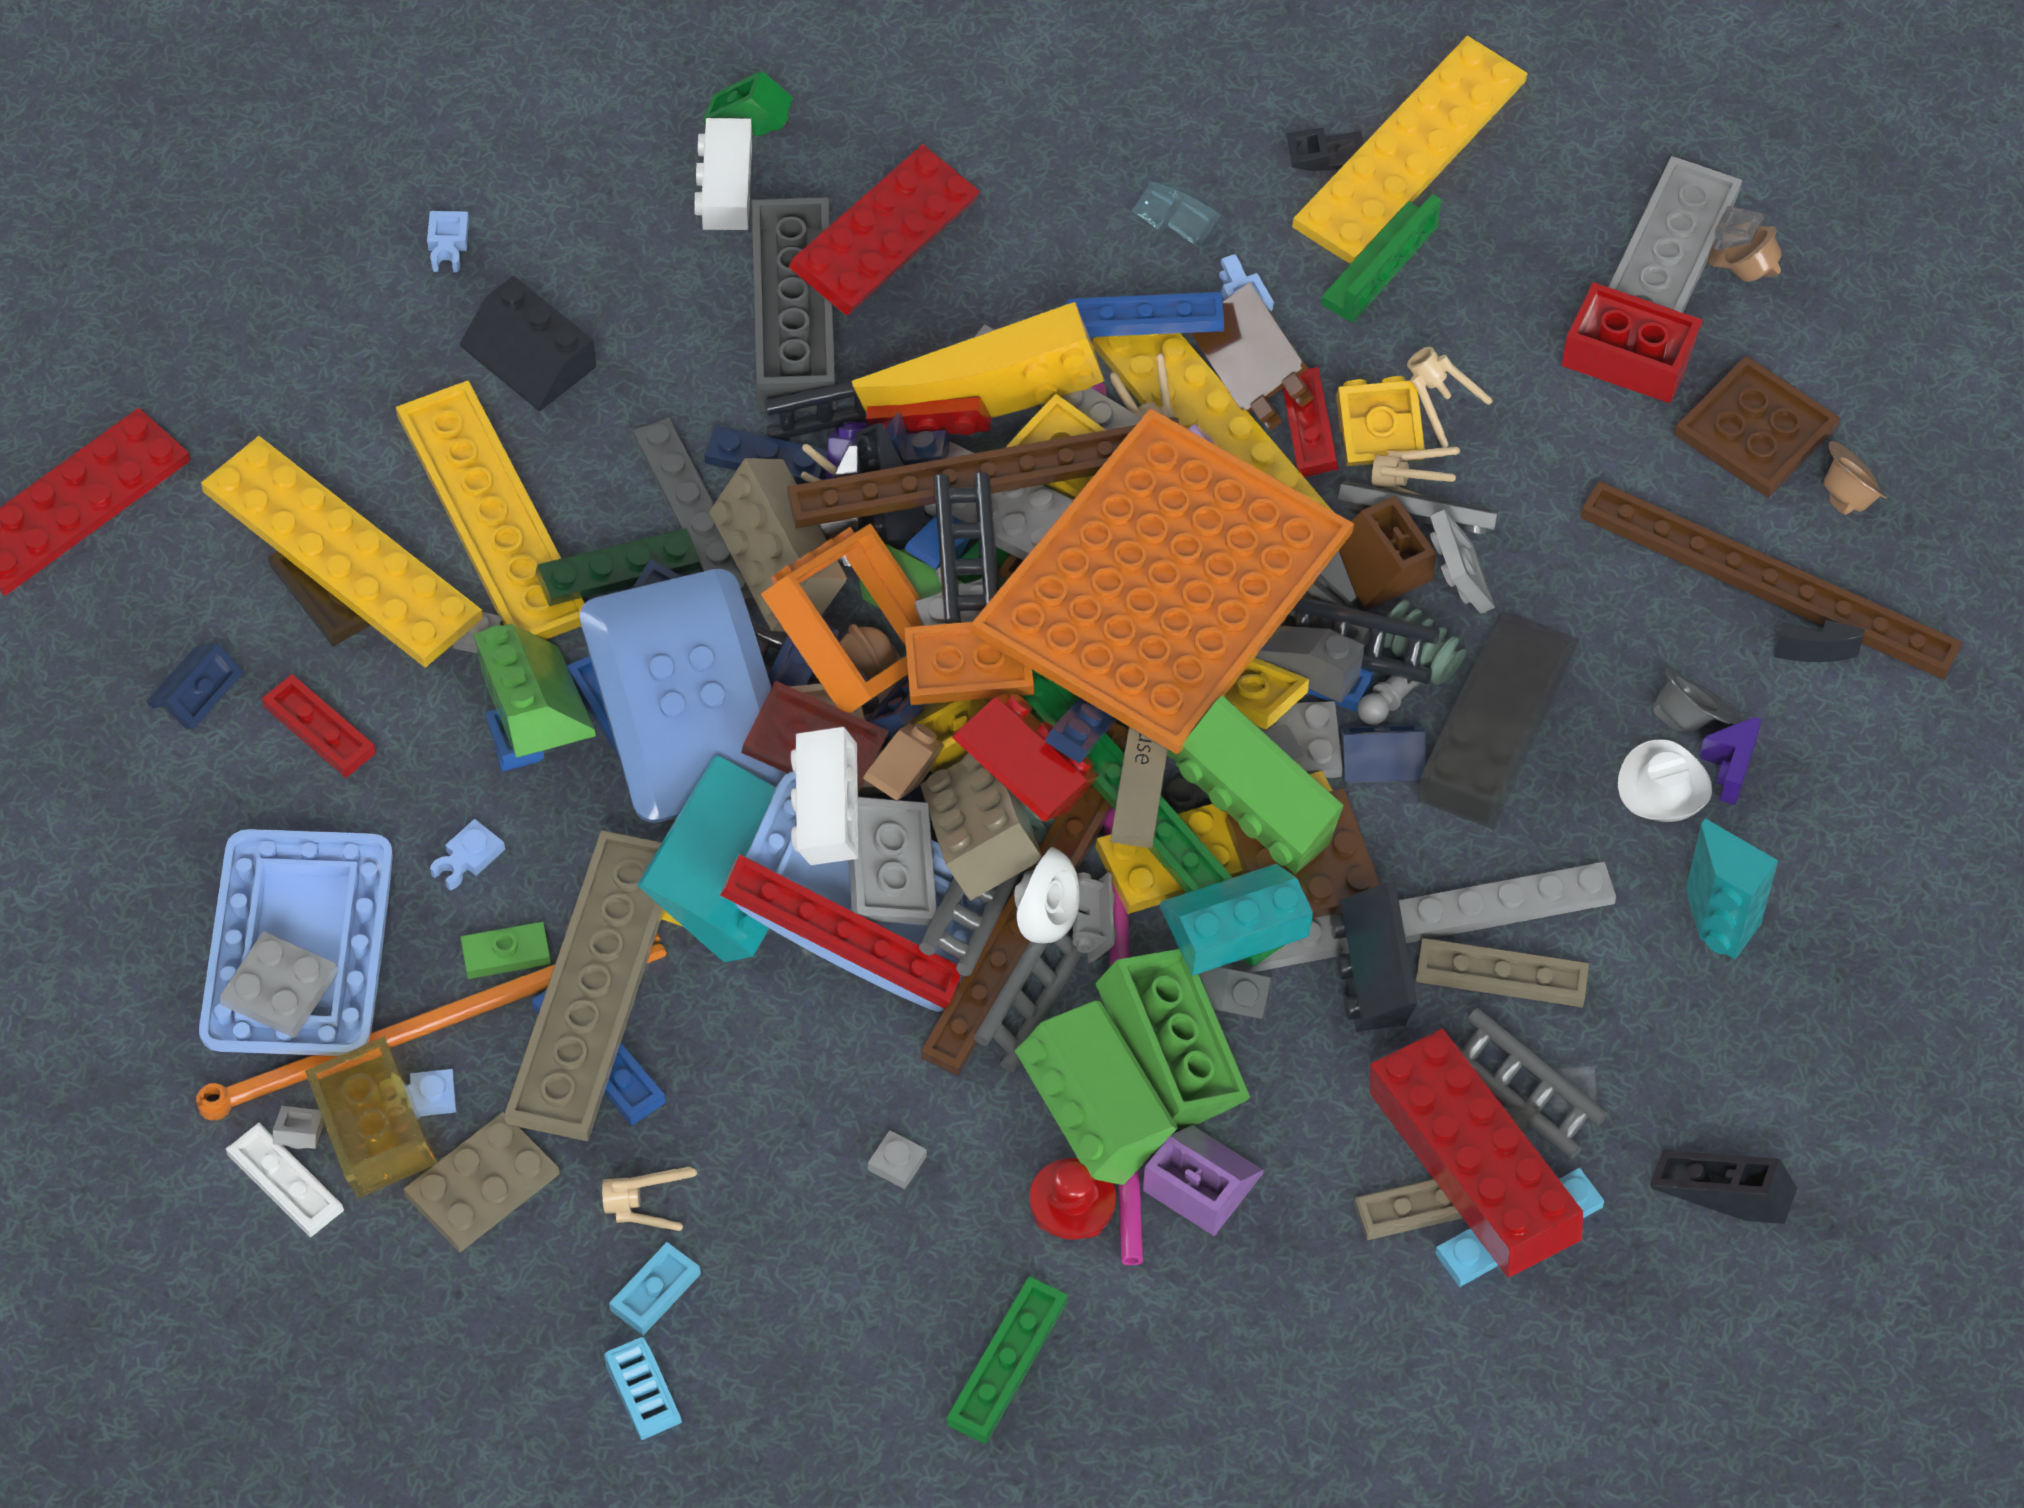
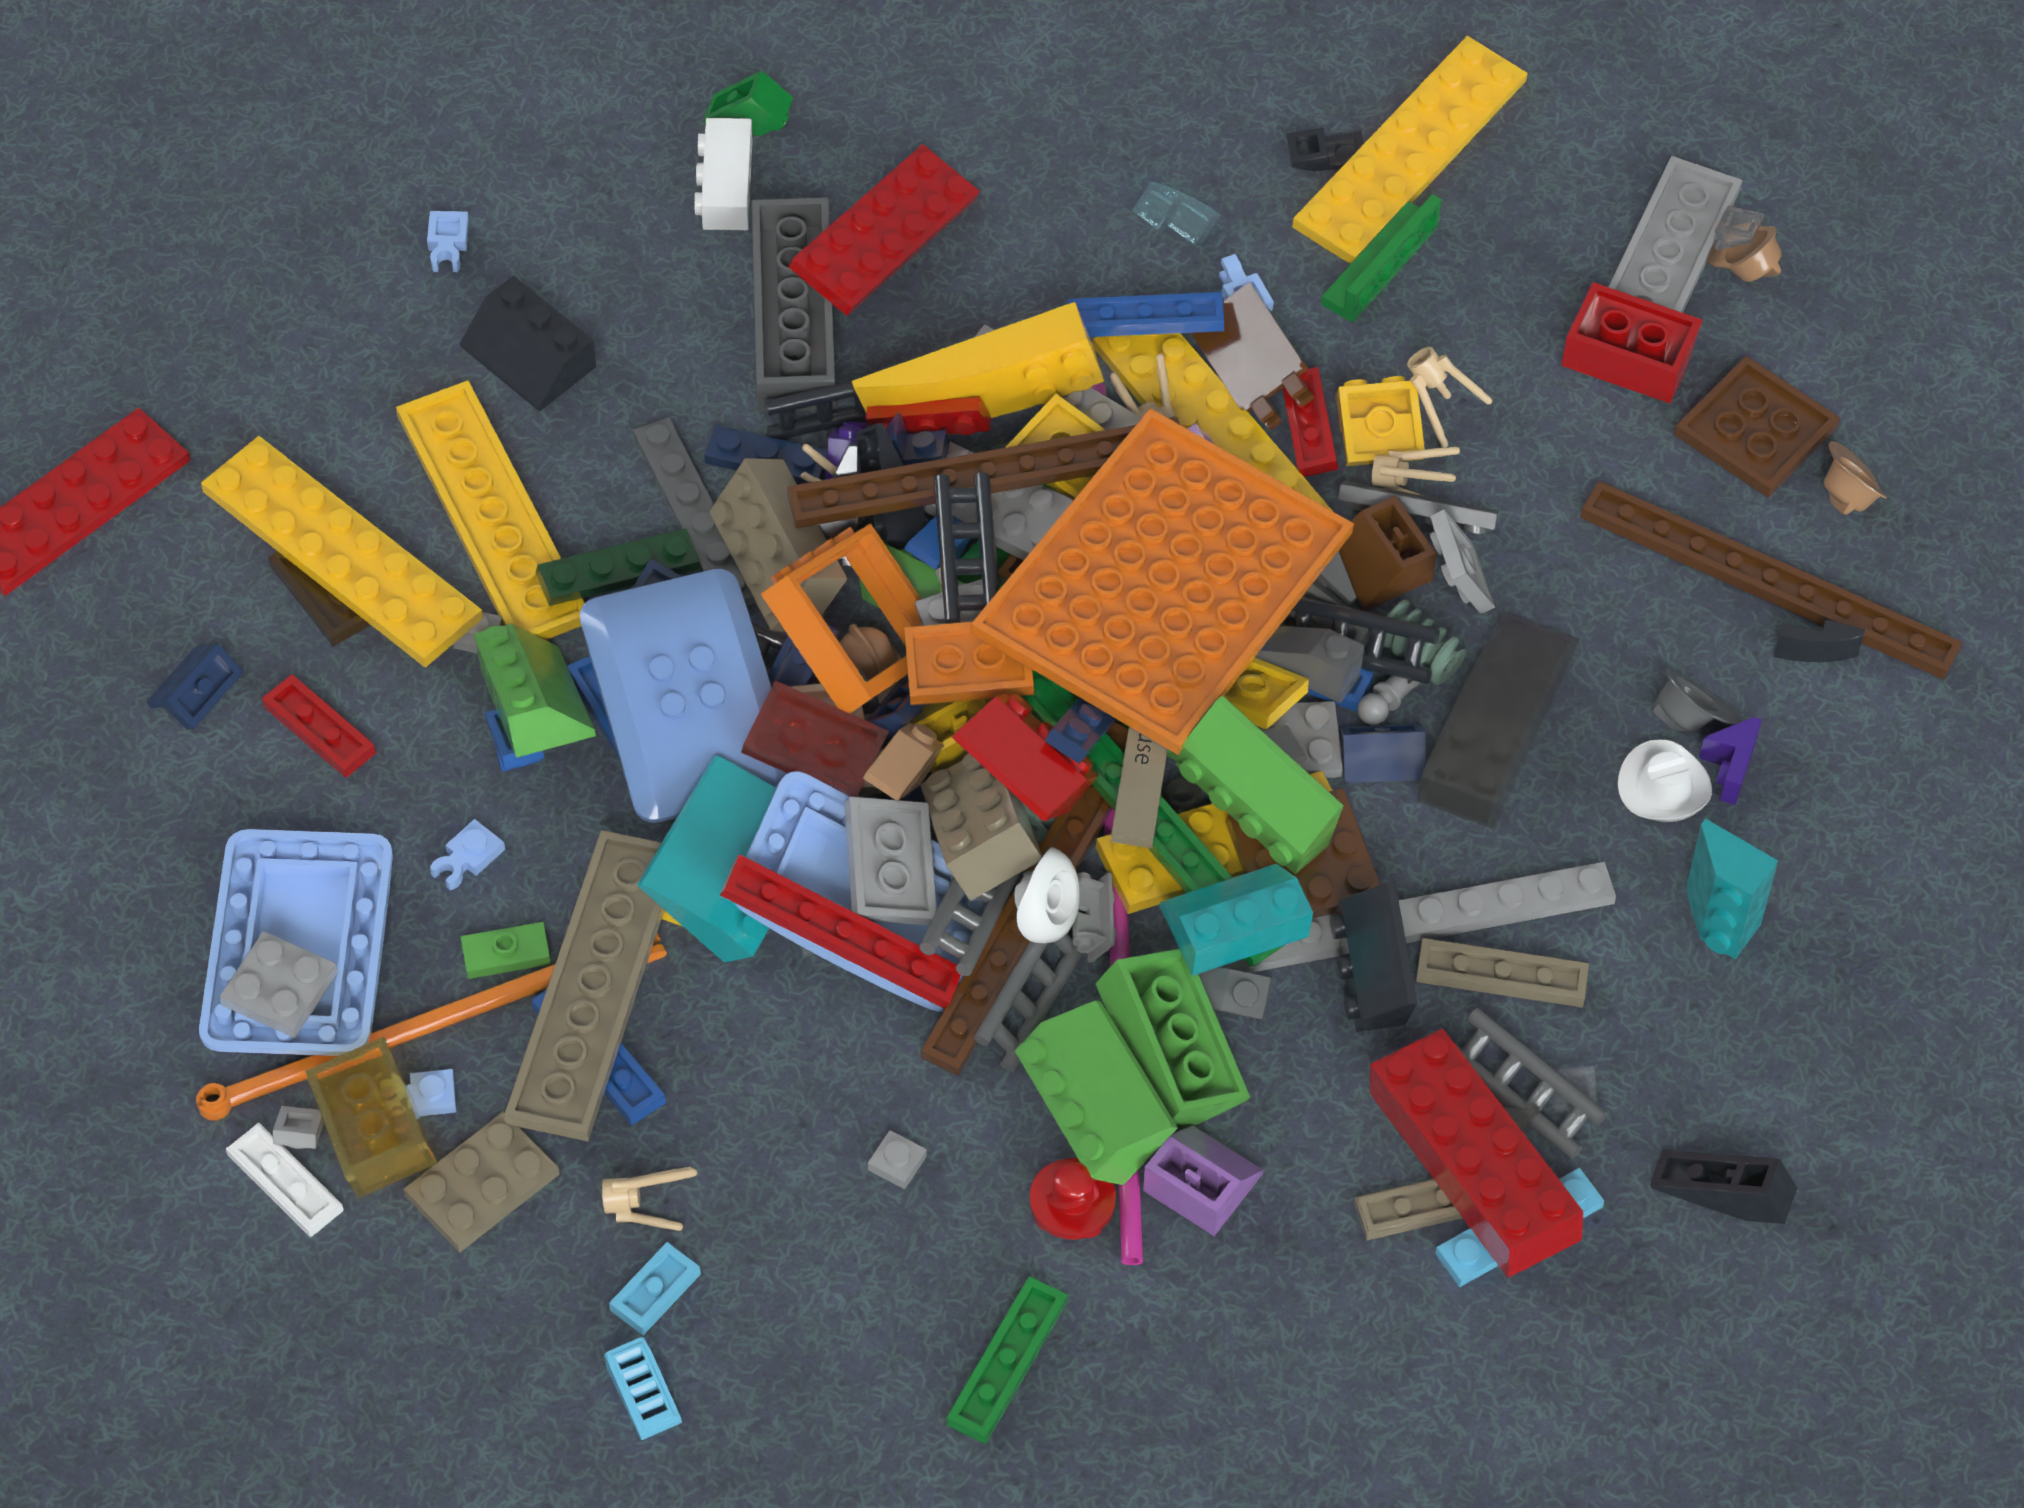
(825, 796): white brick -> none

